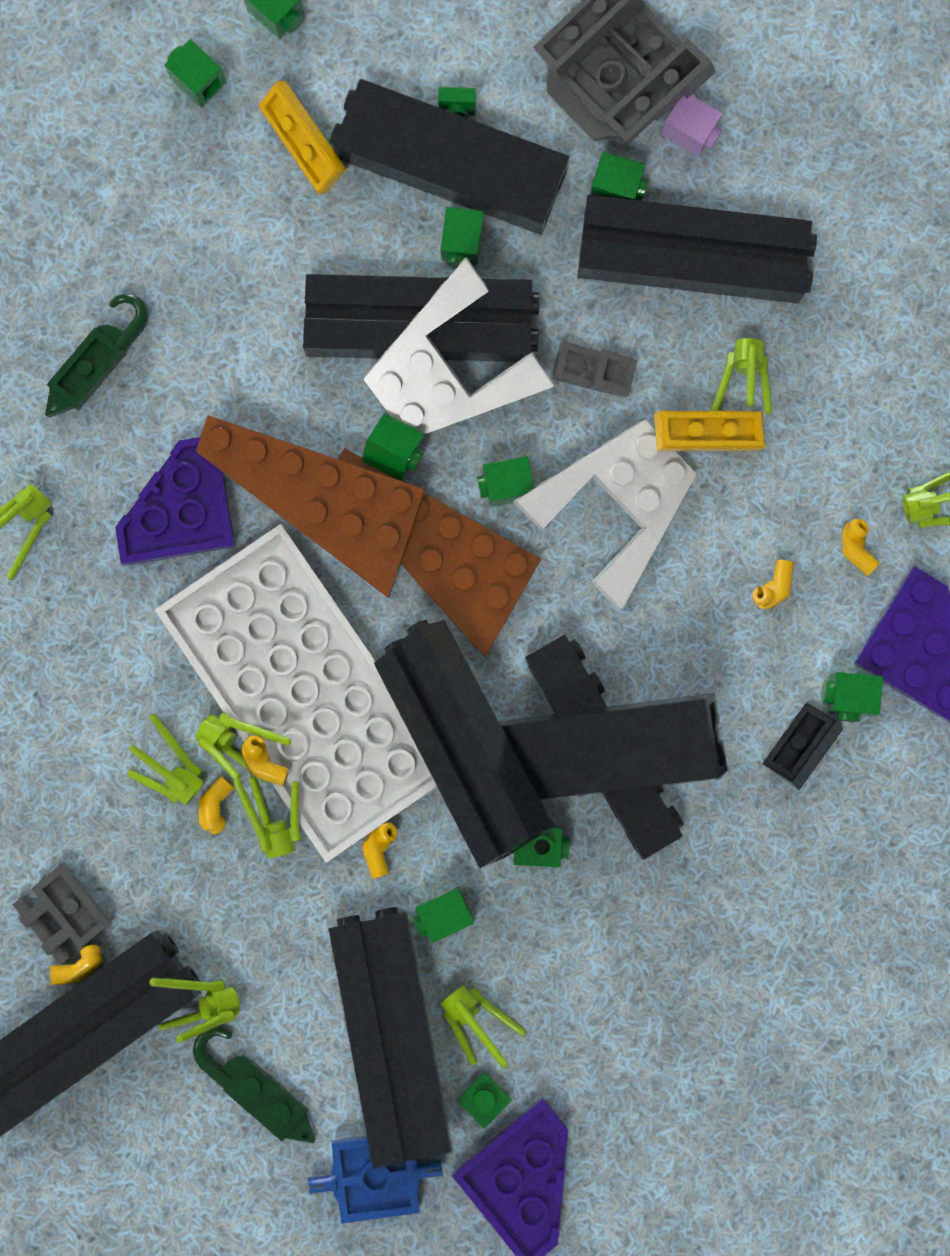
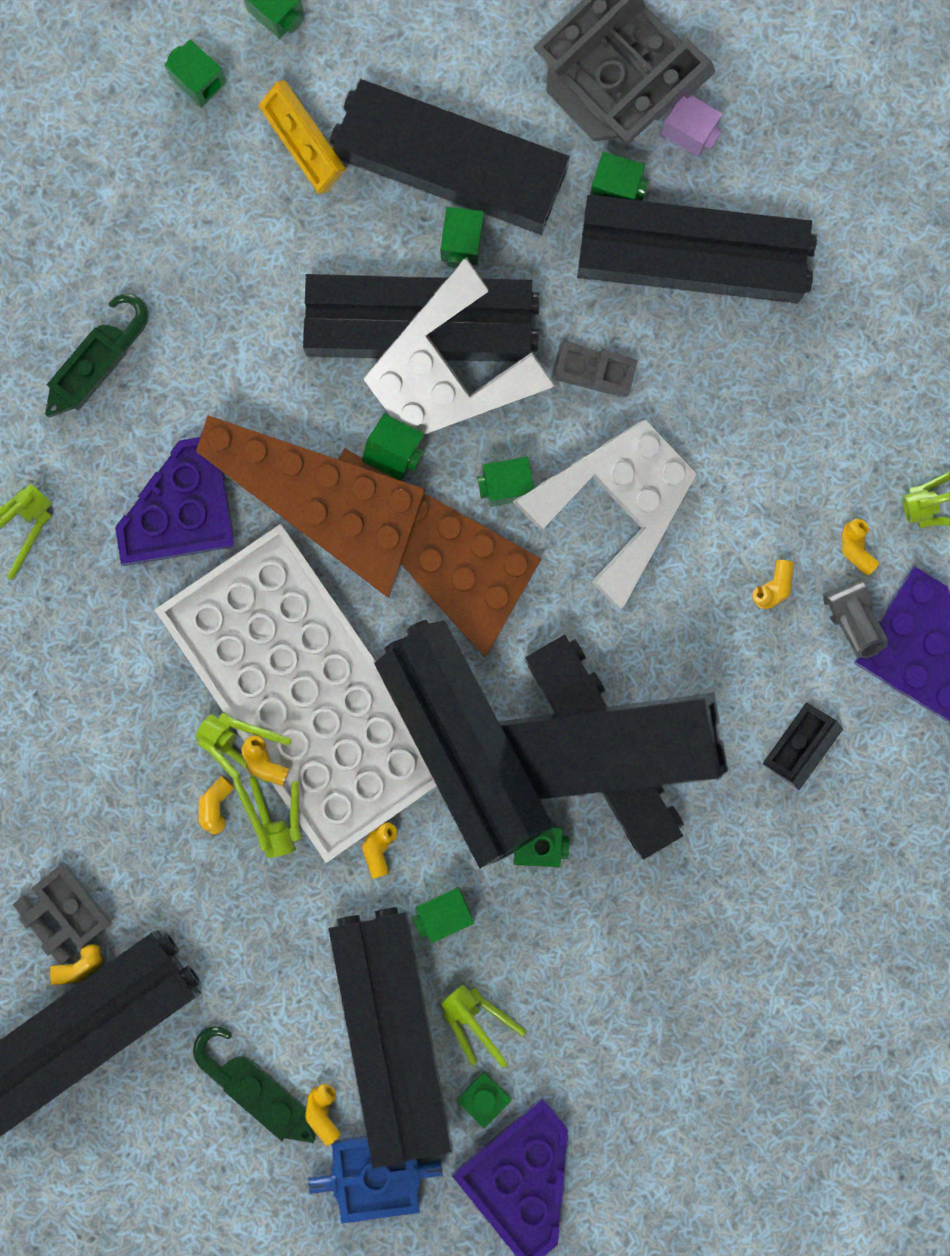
(182, 783): lime plant -> none
(217, 1006): lime plant -> none
(318, 1111): none -> yellow arm
(458, 100): green plate -> none
(709, 430): yellow tile -> none
(750, 361): lime plant -> none
(852, 695): green brick -> none
(854, 614): none -> dark grey piece

